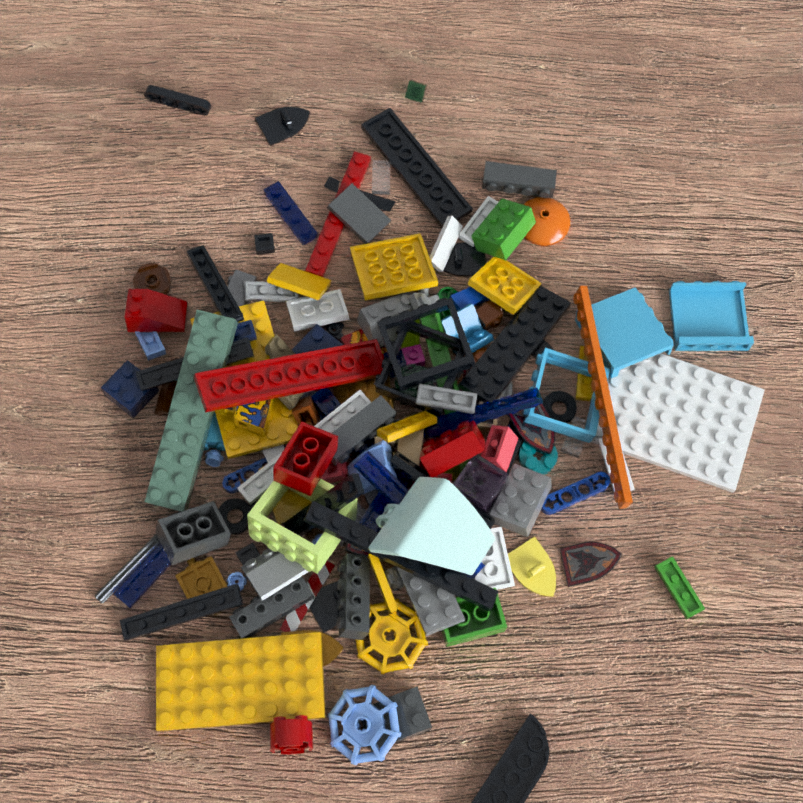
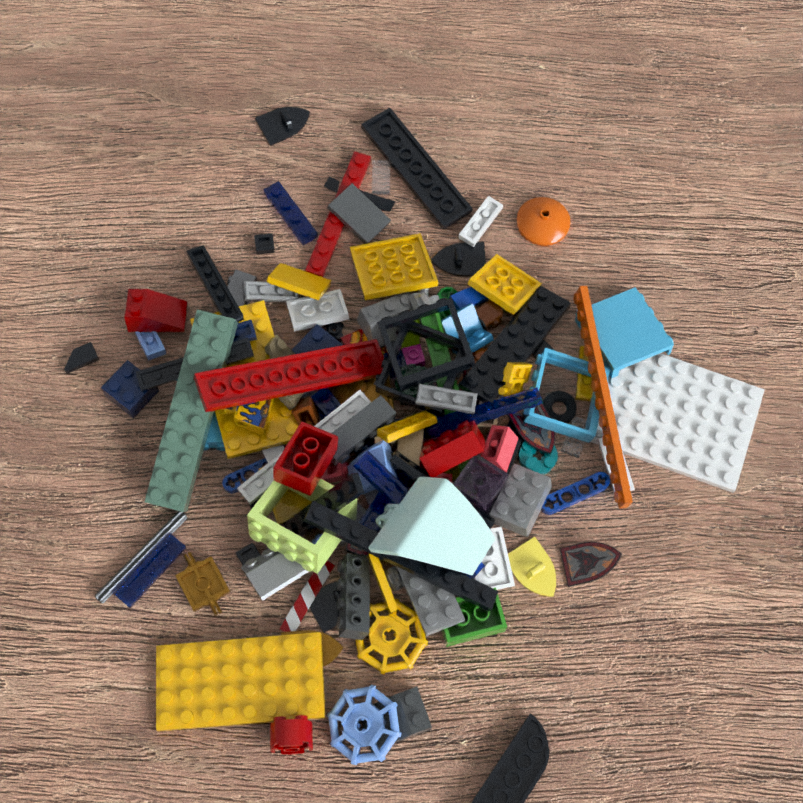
(81, 357): none -> black tile
(156, 272): reddish brown plate -> none
(165, 397): reddish brown tile -> none
(177, 100): black beam -> none
(181, 612): black plate -> none
(192, 532): dark grey brick -> none
(213, 458): light blue plate -> none
(235, 503): black tyre -> none
(237, 576): light blue plate -> none
(261, 614): dark grey brick -> none
(416, 91): clear green plate -> none
(445, 243): white tile -> none
(503, 229): bright green brick -> none
(515, 376): none -> yellow plate
(519, 179): dark grey brick -> none
(679, 588): bright green plate -> none
(709, 316): medium azure panel -> none

